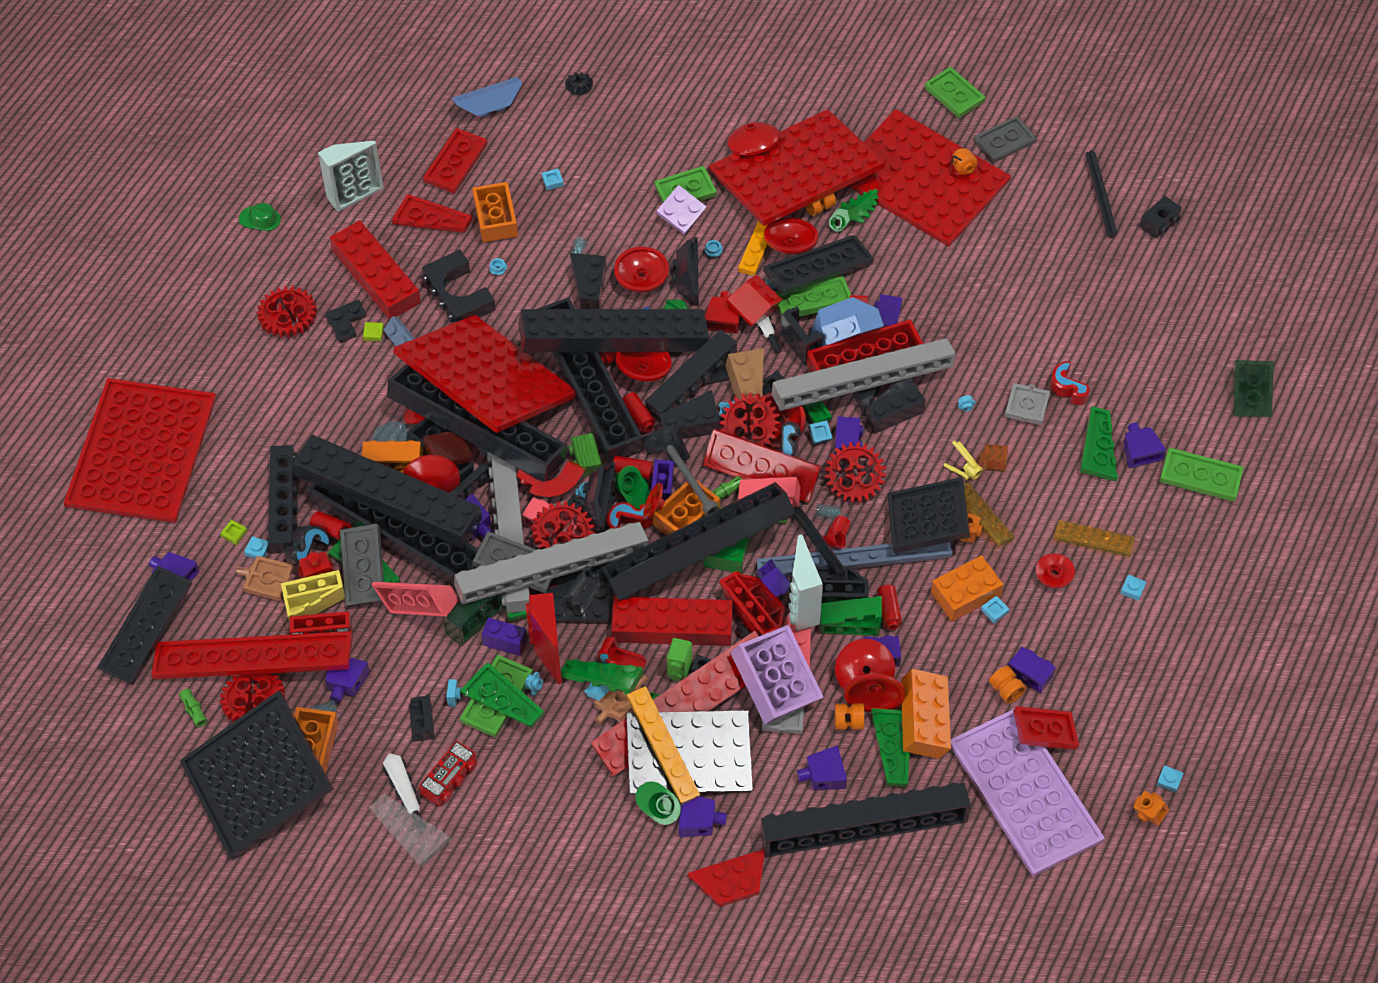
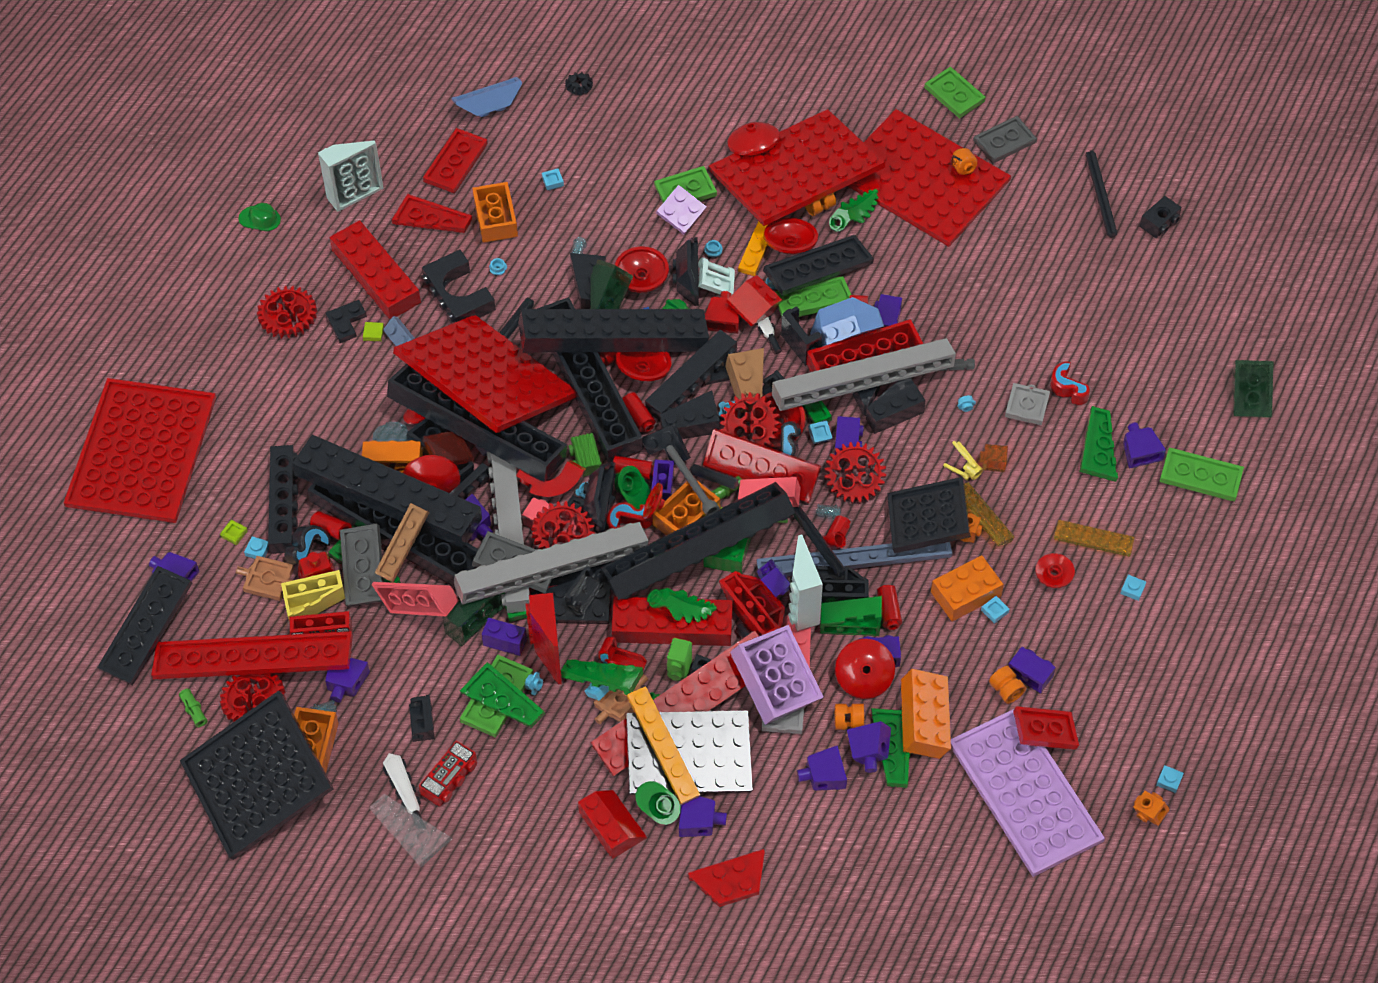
(401, 542): none -> medium nougat tile
(453, 693): medium azure plate -> none
(512, 323): none -> black axle
(608, 285): none -> clear green slope
(610, 822): none -> red slope
(680, 604): none -> green plant
(713, 281): none -> light aqua plate
(714, 476): none -> black axle
(864, 819): black brick -> none
(870, 744): none -> dark purple torso
(875, 691): red dish -> none
(960, 364): none -> dark grey axle

